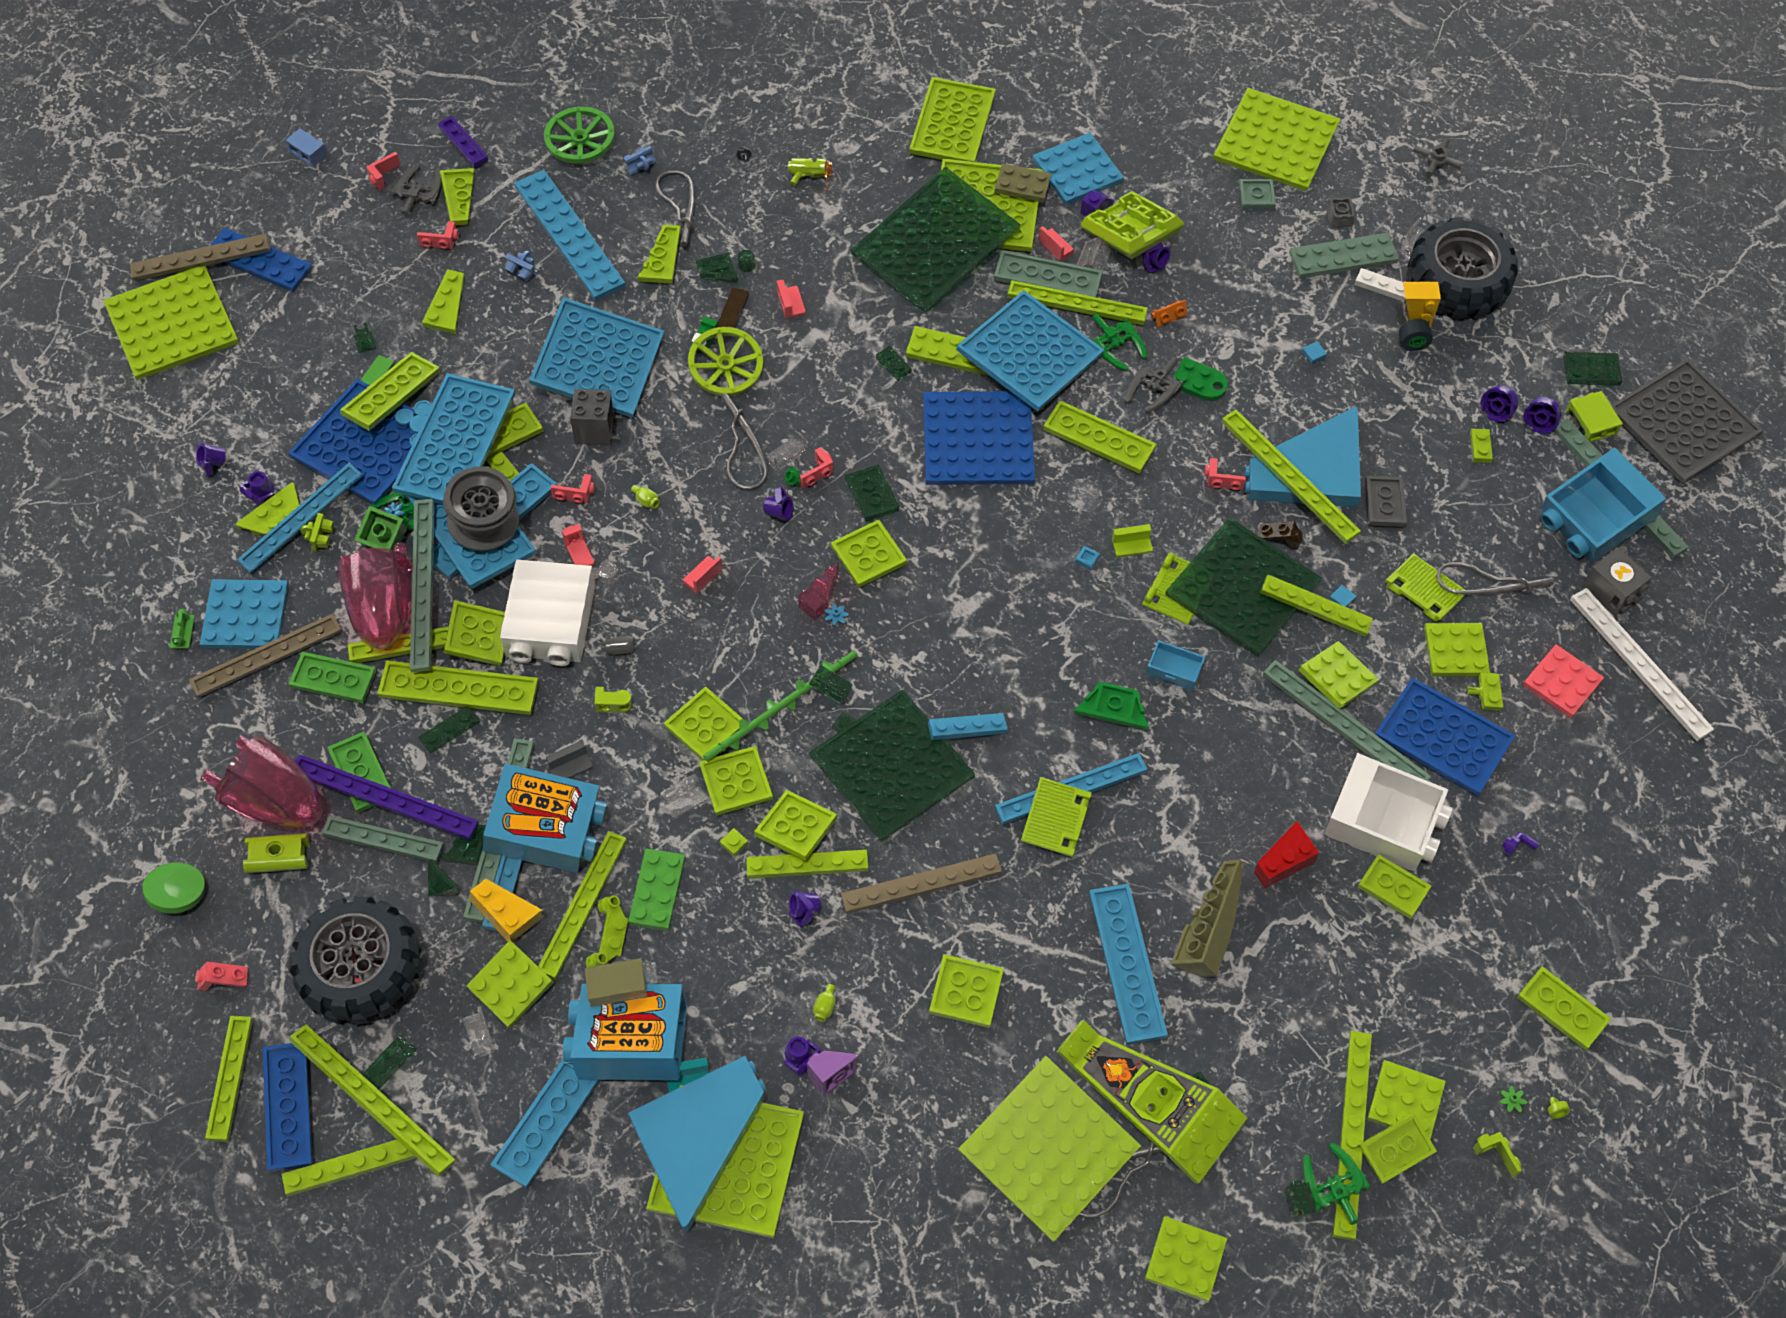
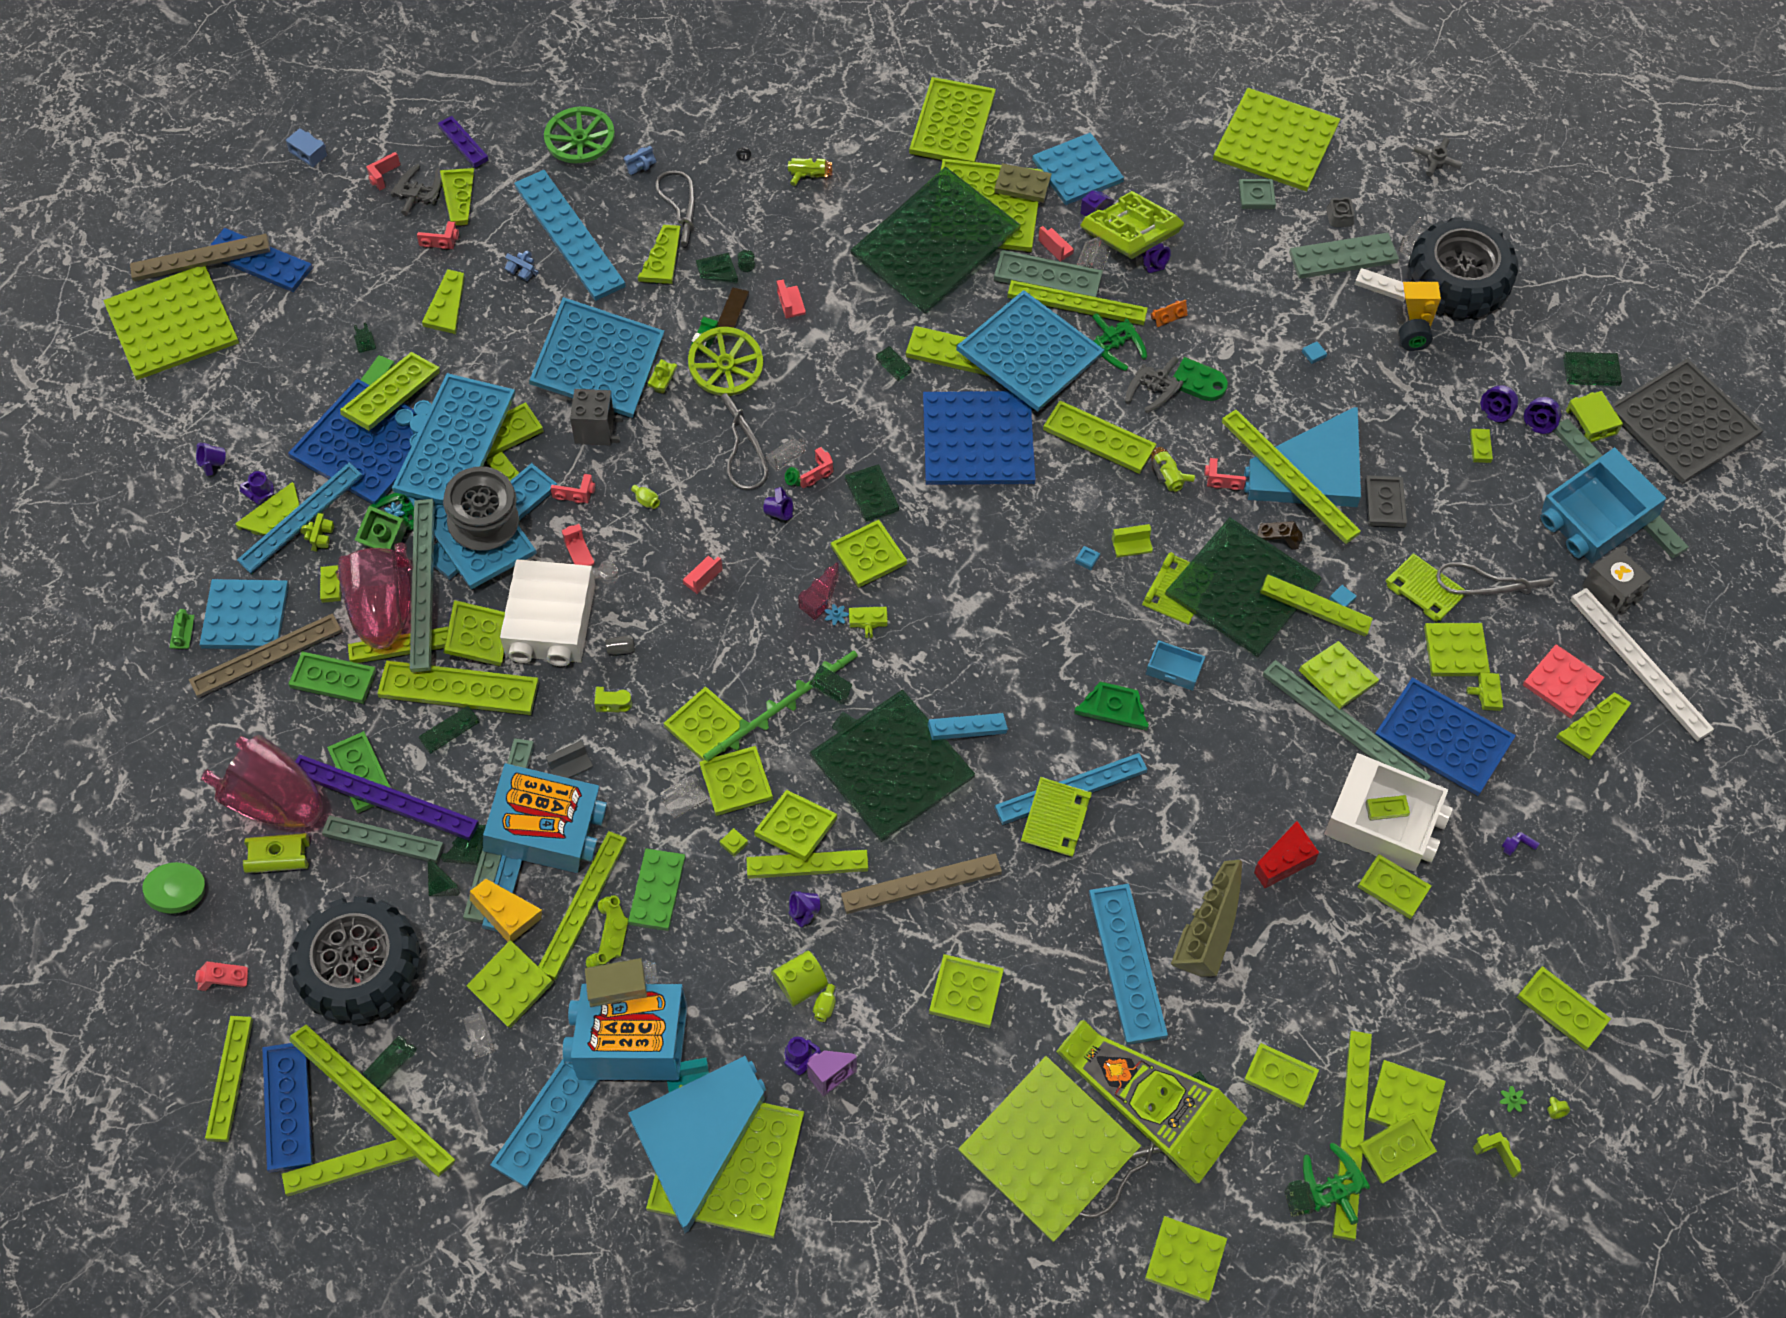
(329, 585): none -> lime plate
(662, 376): none -> lime hips
(800, 978): none -> lime brick
(868, 618): none -> lime plate
(1167, 470): none -> lime piece
(1281, 1075): none -> lime plate
(1387, 807): none -> lime plate
(1593, 728): none -> lime wing

